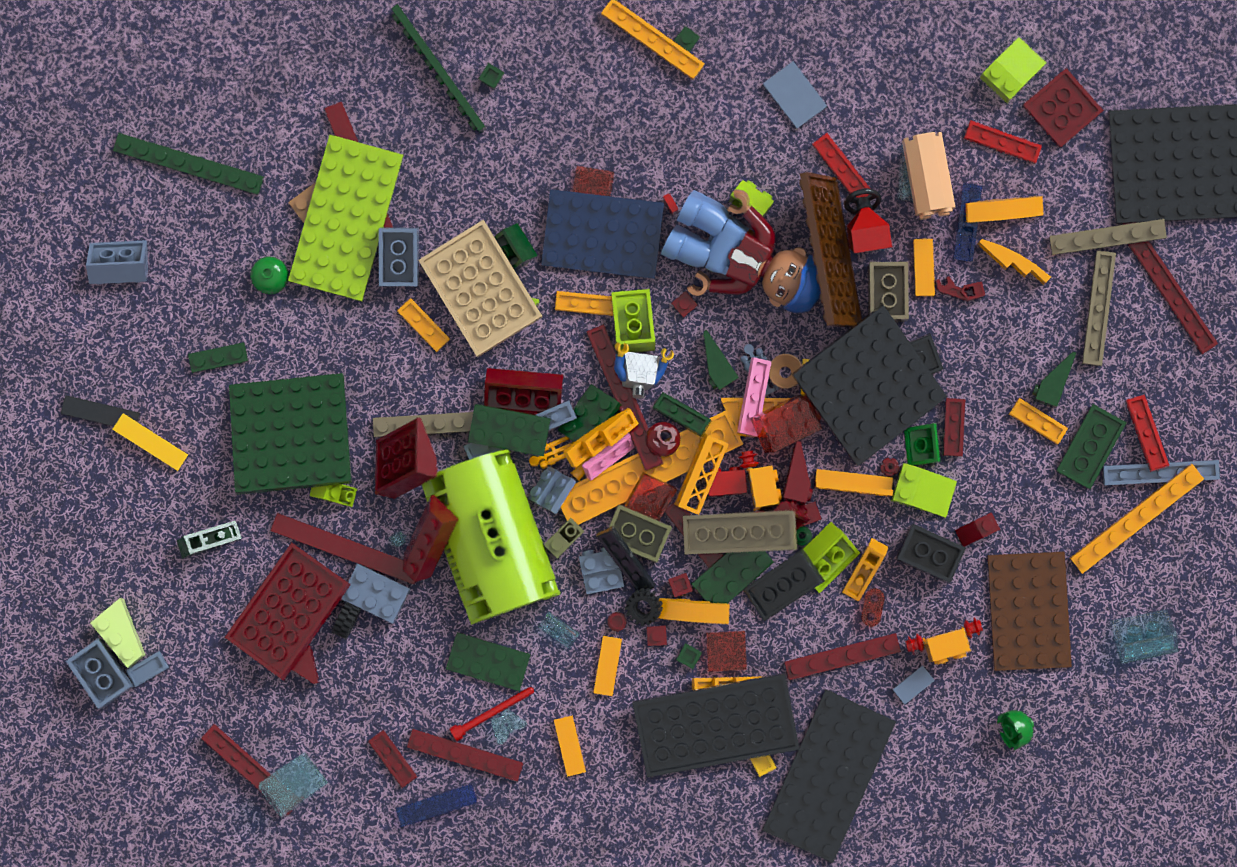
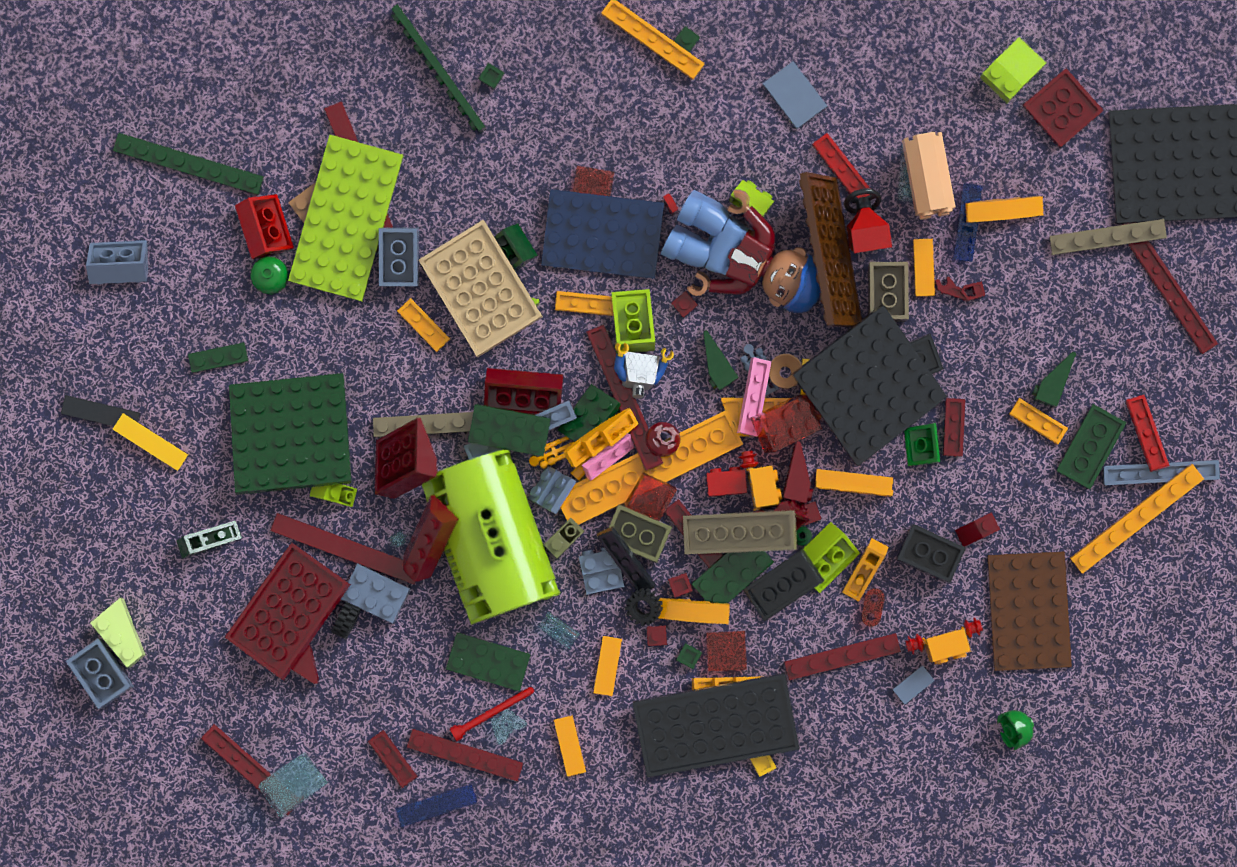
(147, 669): sand blue tile -> none
(264, 226): none -> red slope
(616, 621): dark red plate -> none
(682, 414): dark green tile -> none
(694, 471): light orange fence -> none
(829, 776): black plate -> none
(889, 472): dark red plate -> none
(923, 490): lime slope -> none
(1002, 142): red tile -> none
(1007, 257): light orange slope -> none
(1098, 308): dark tan plate -> none
(1144, 636): clear light blue slope -> none

